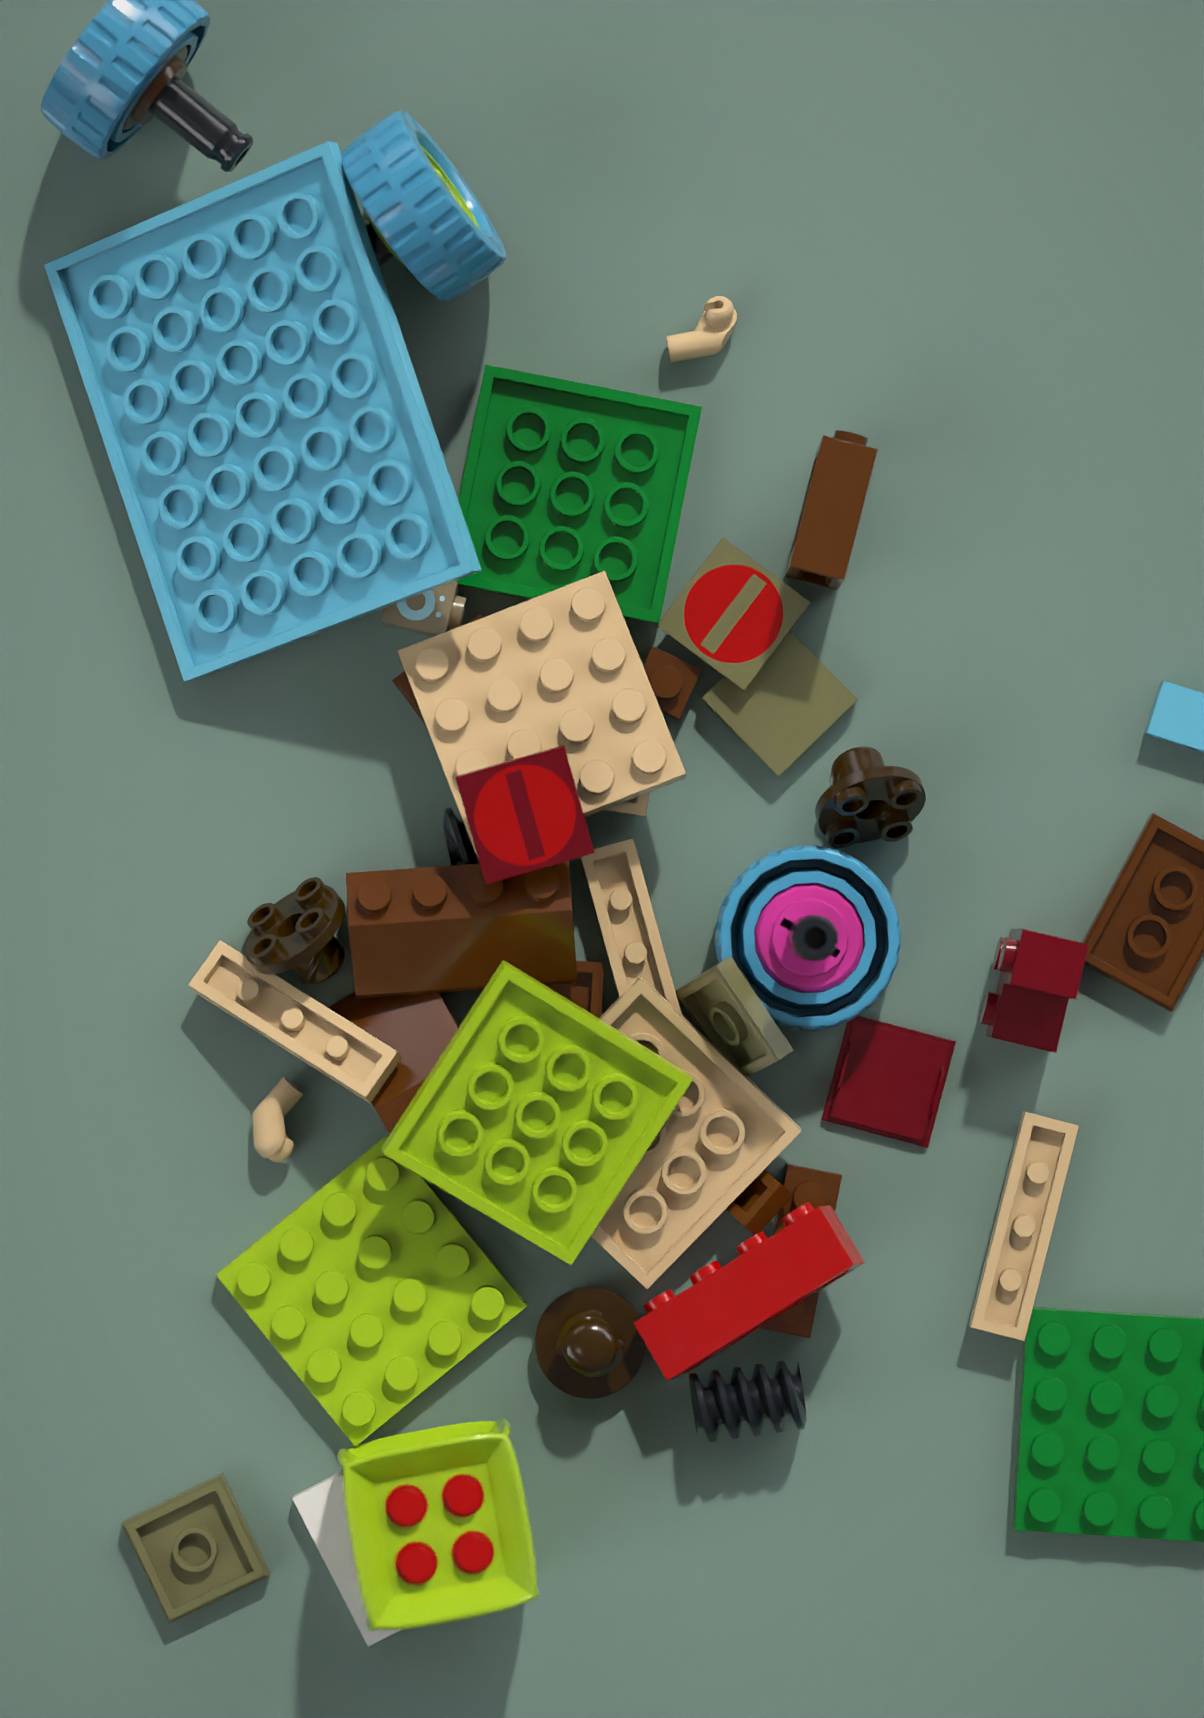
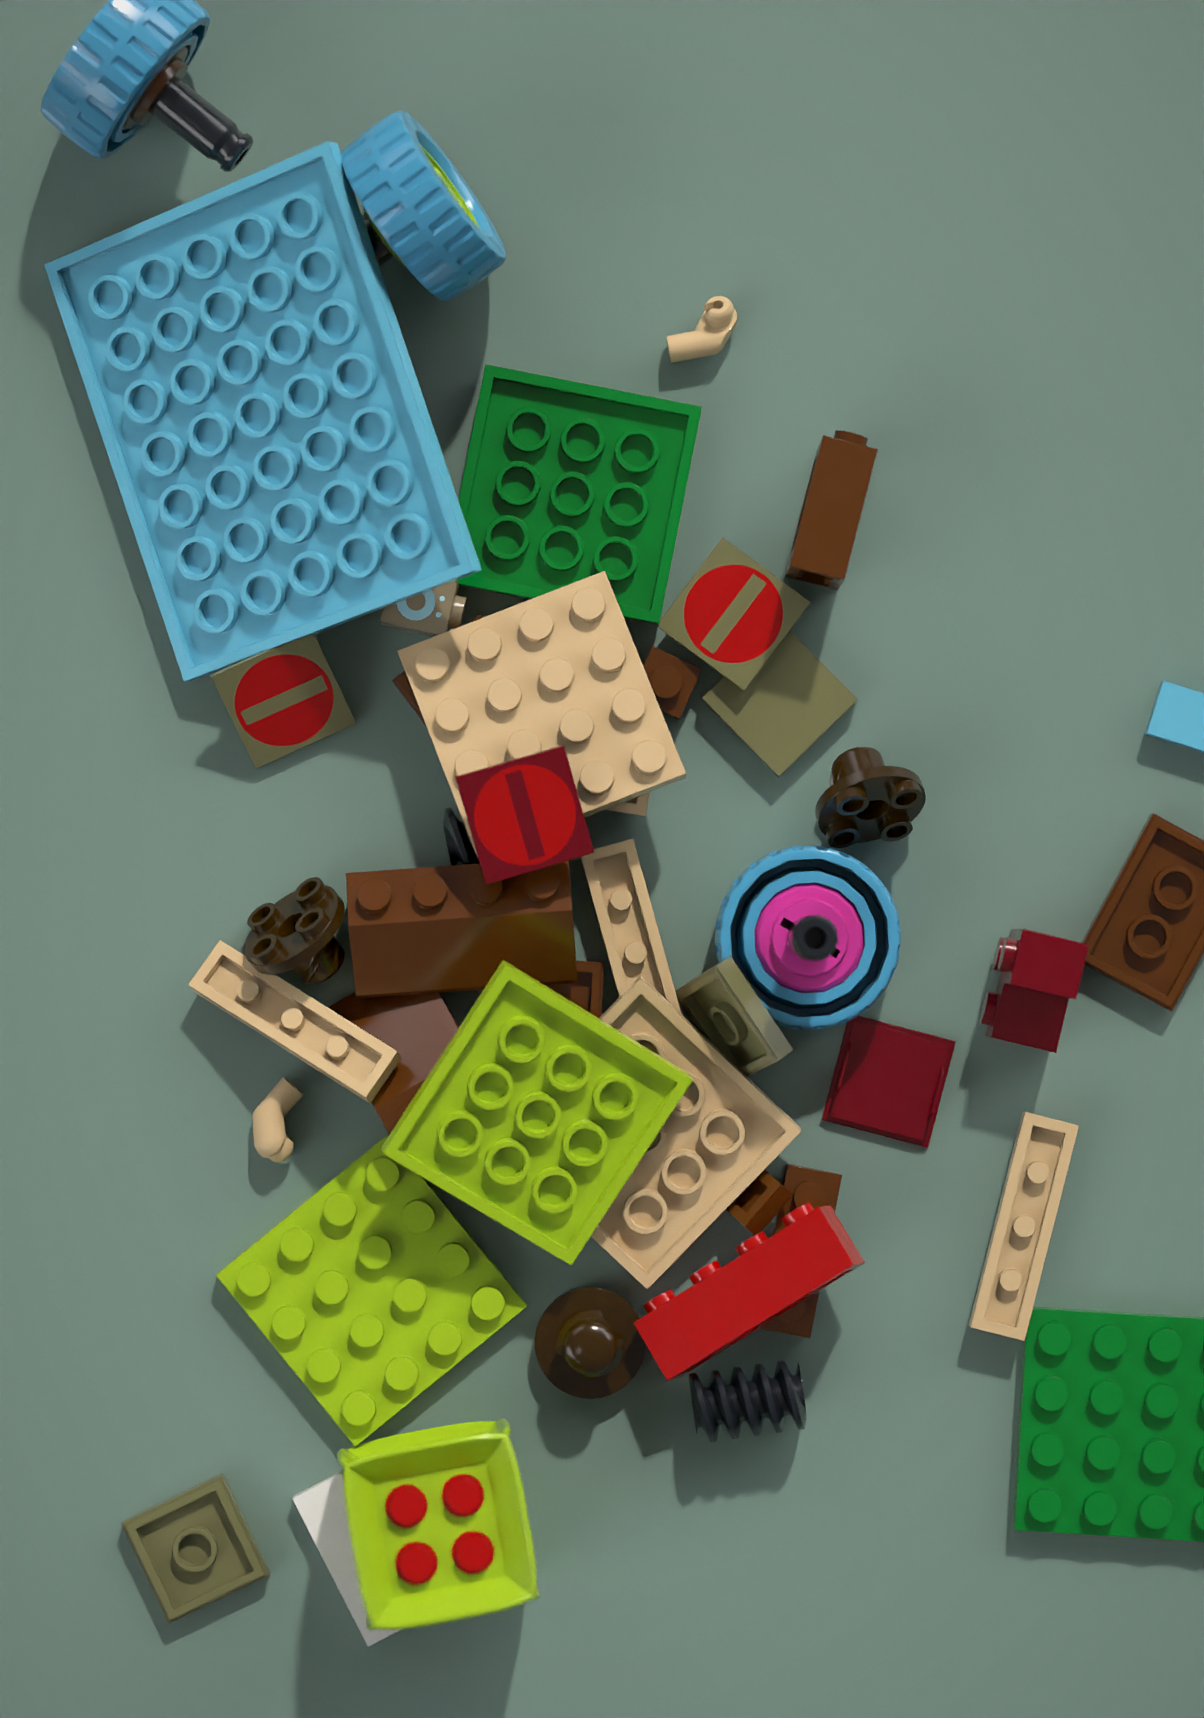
(283, 699): none -> piece

